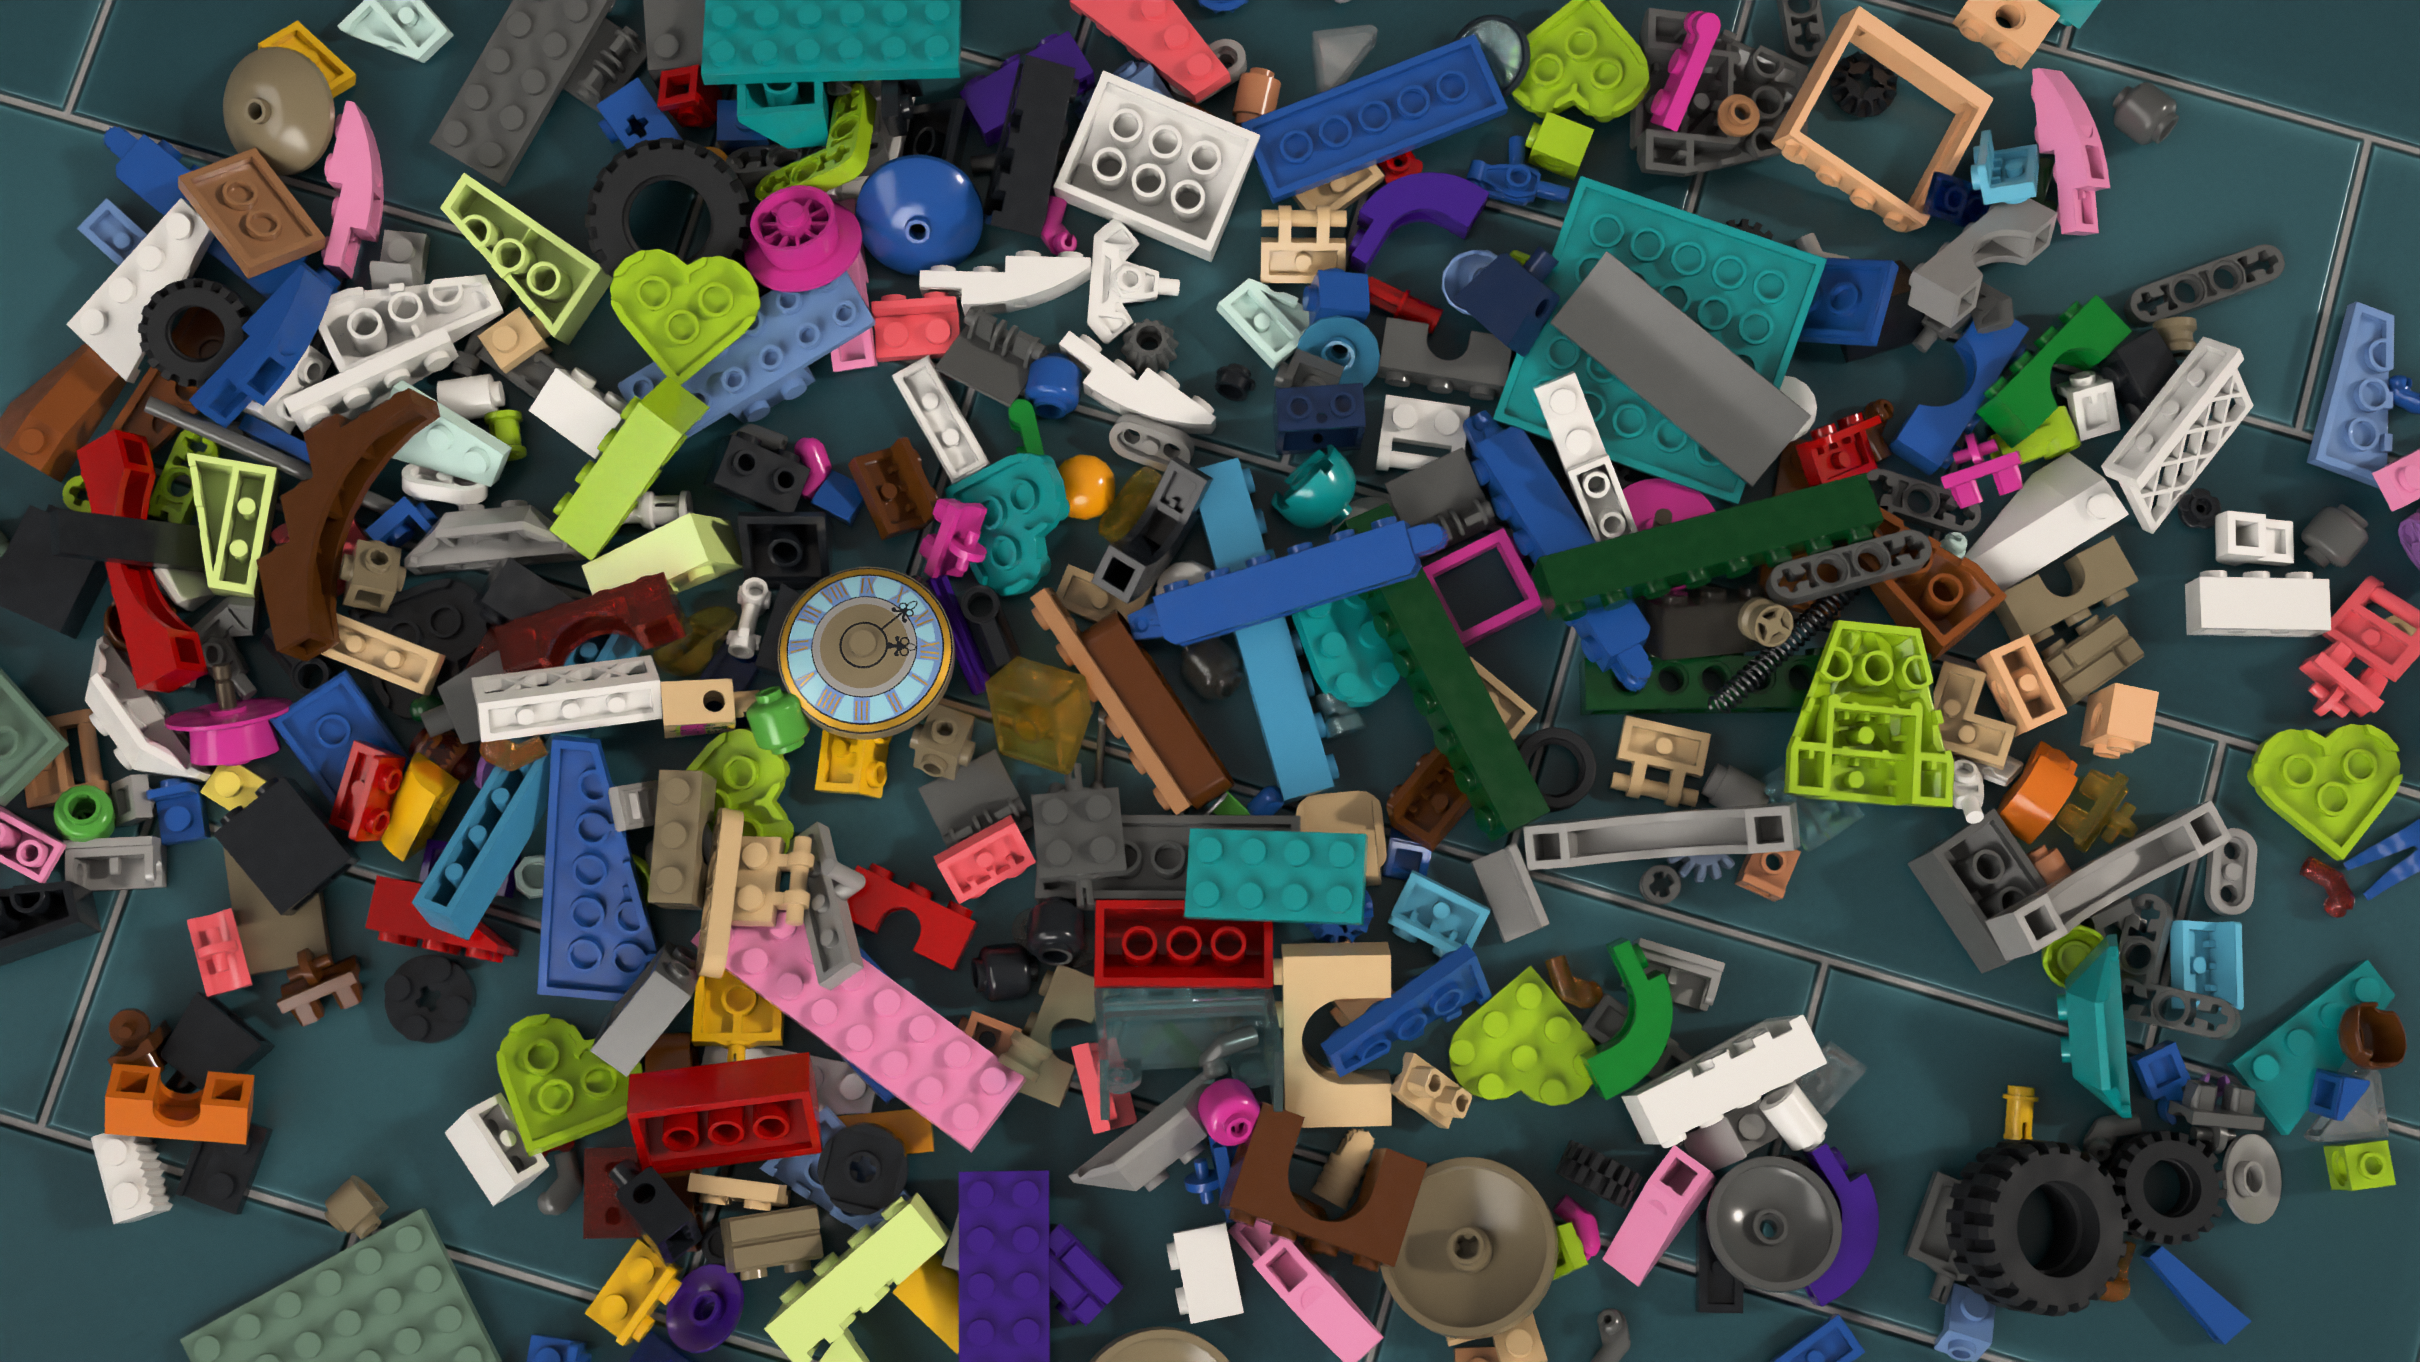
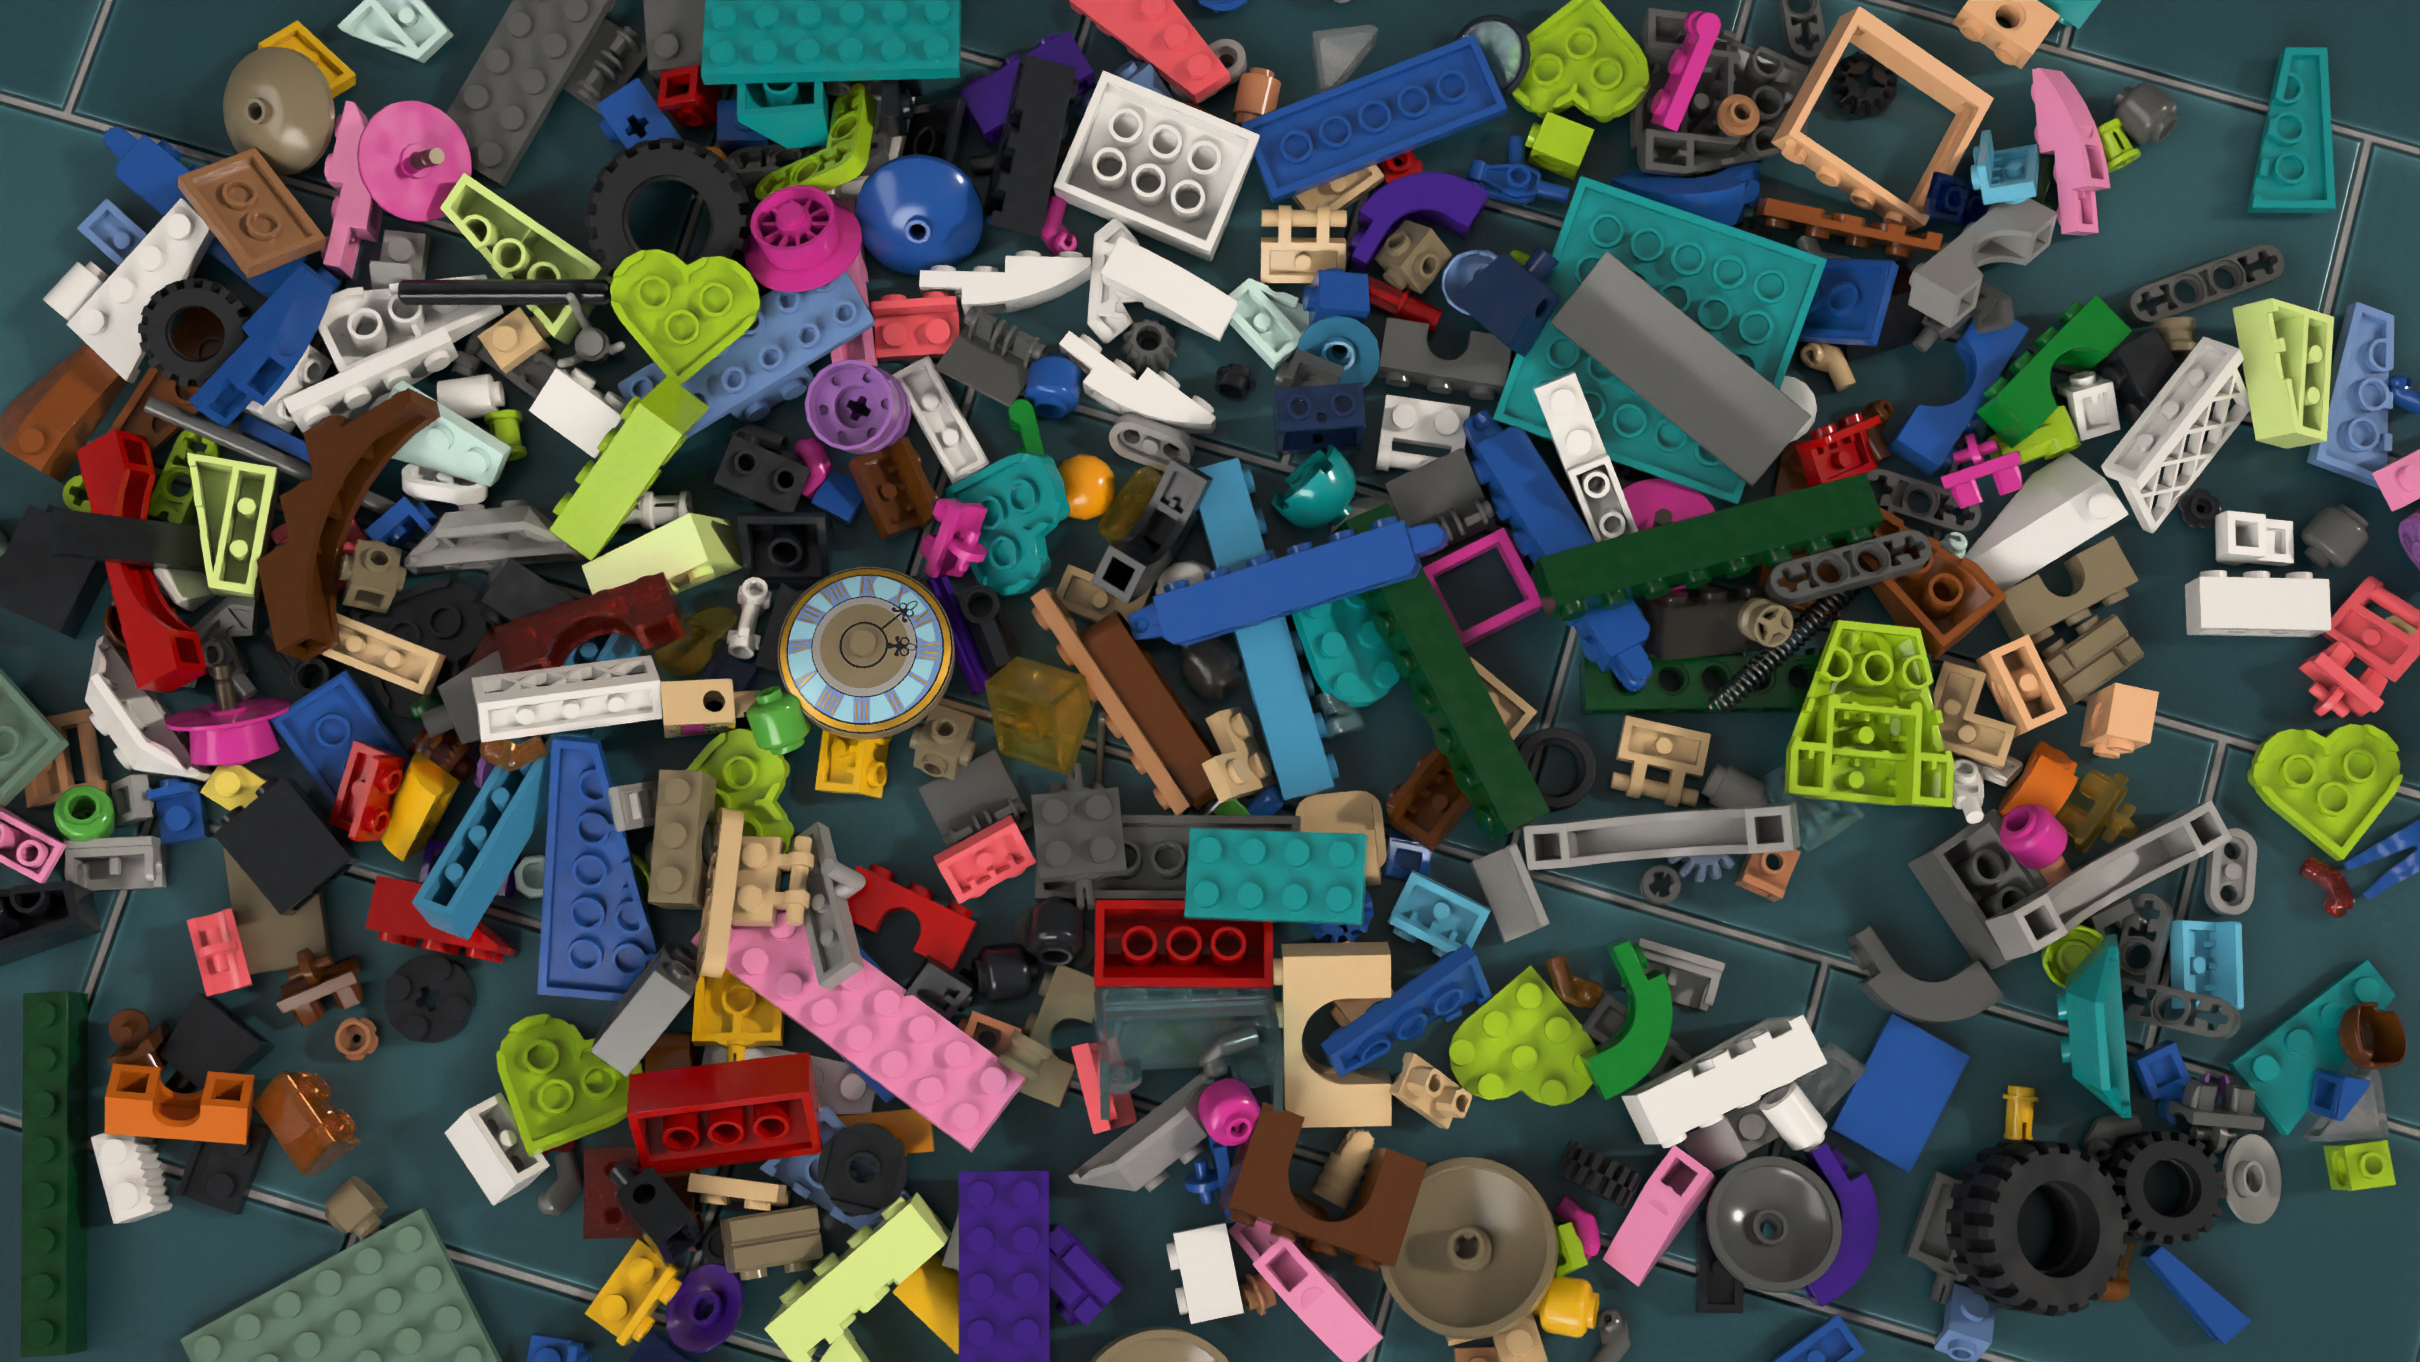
(54, 1174): none -> dark green brick
(75, 289): none -> white brick
(306, 1121): none -> clear orange slope
(346, 1032): none -> medium nougat plate
(412, 159): none -> dark pink piece
(503, 292): none -> black axle
(591, 343): none -> light grey plant
(835, 400): none -> medium lavender wheel
(941, 987): none -> black bracket
(1168, 289): none -> white slope
(1242, 765): none -> tan plate
(1257, 1293): none -> medium nougat plate
(1412, 257): none -> dark tan brick
(1568, 1307): none -> yellow head
(1714, 197): none -> blue arch
(1829, 360): none -> tan arm
(1898, 243): none -> dark orange wing
(1900, 1092): none -> blue tile
(1953, 998): none -> dark grey arch
(2033, 836): none -> dark pink head
(2116, 145): none -> lime bush
(2286, 370): none -> yellowish green wedge
(2296, 144): none -> teal wing

